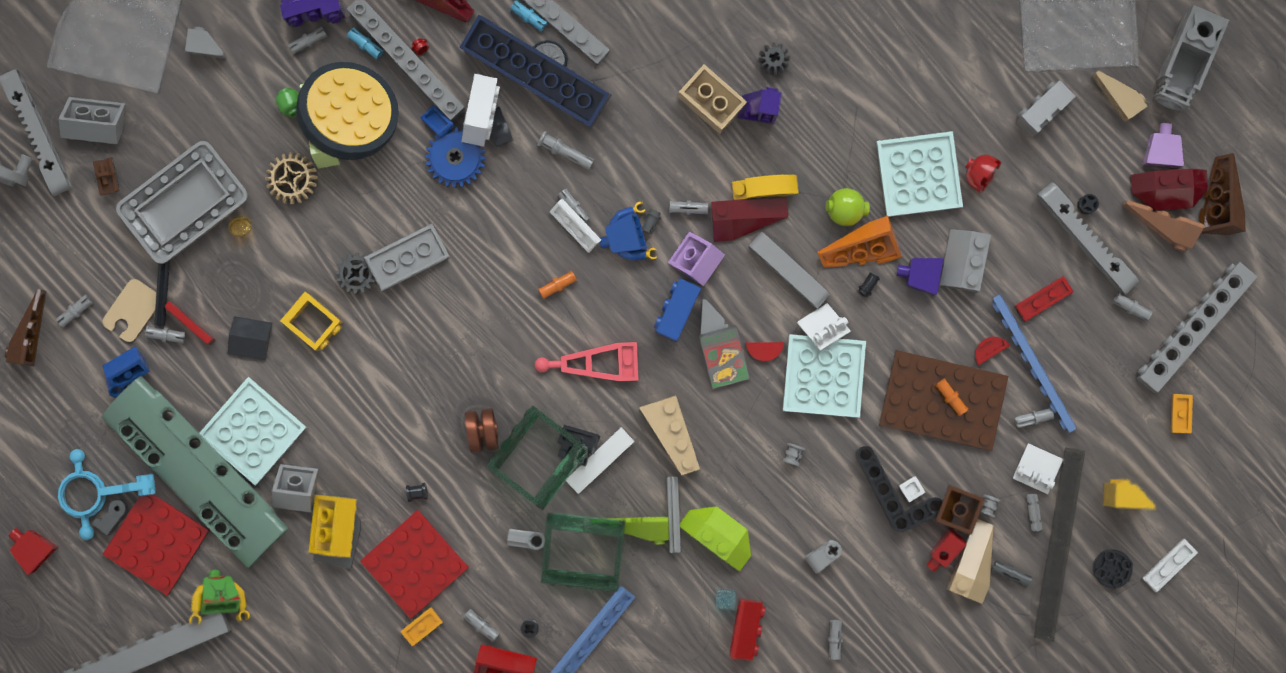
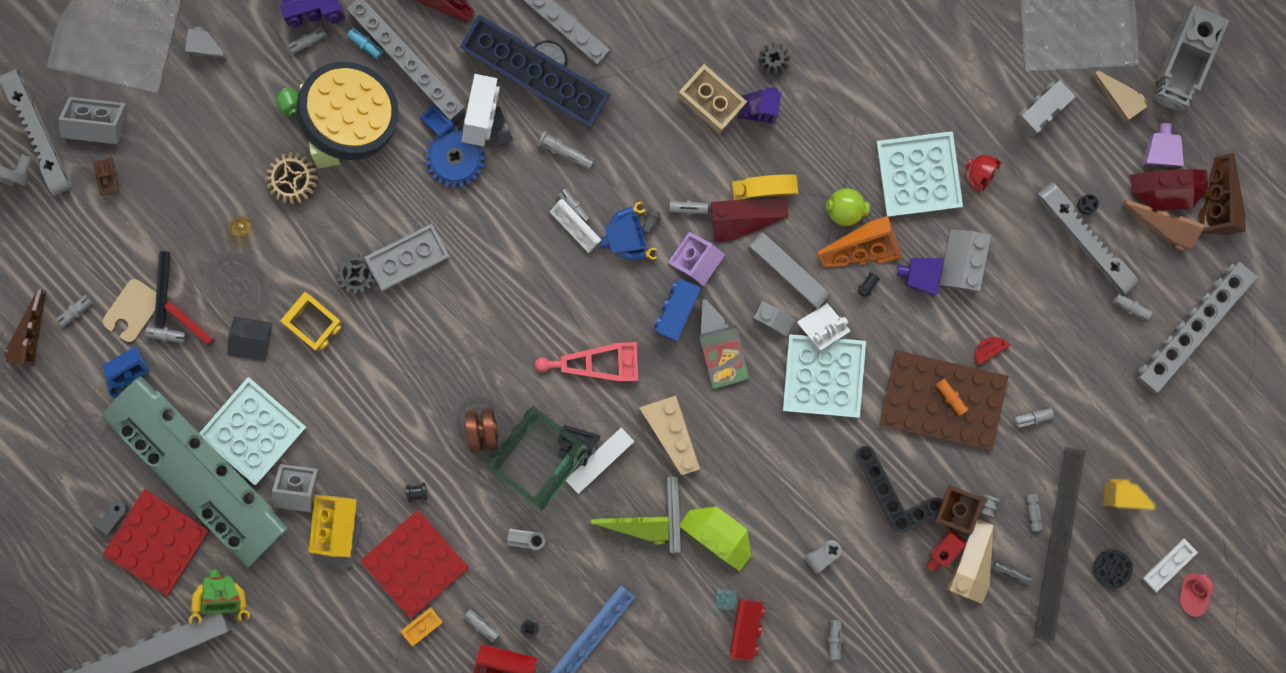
(30, 549): red torso -> none
(145, 486): medium azure piece -> none
(182, 202): light grey wedge -> none
(420, 46): red plate -> none
(528, 16): medium azure pin -> none
(557, 284): orange pin -> none
(583, 525): clear green window -> none
(764, 350): red tile -> none
(773, 318): none -> light grey slope
(793, 454): light grey bush -> none
(911, 489): white plate -> none
(1037, 369): medium blue plate -> none
(1038, 468): white hinge -> none
(1043, 298): red tile -> none
(1181, 413): light orange plate -> none
(1196, 594): none -> coral piece

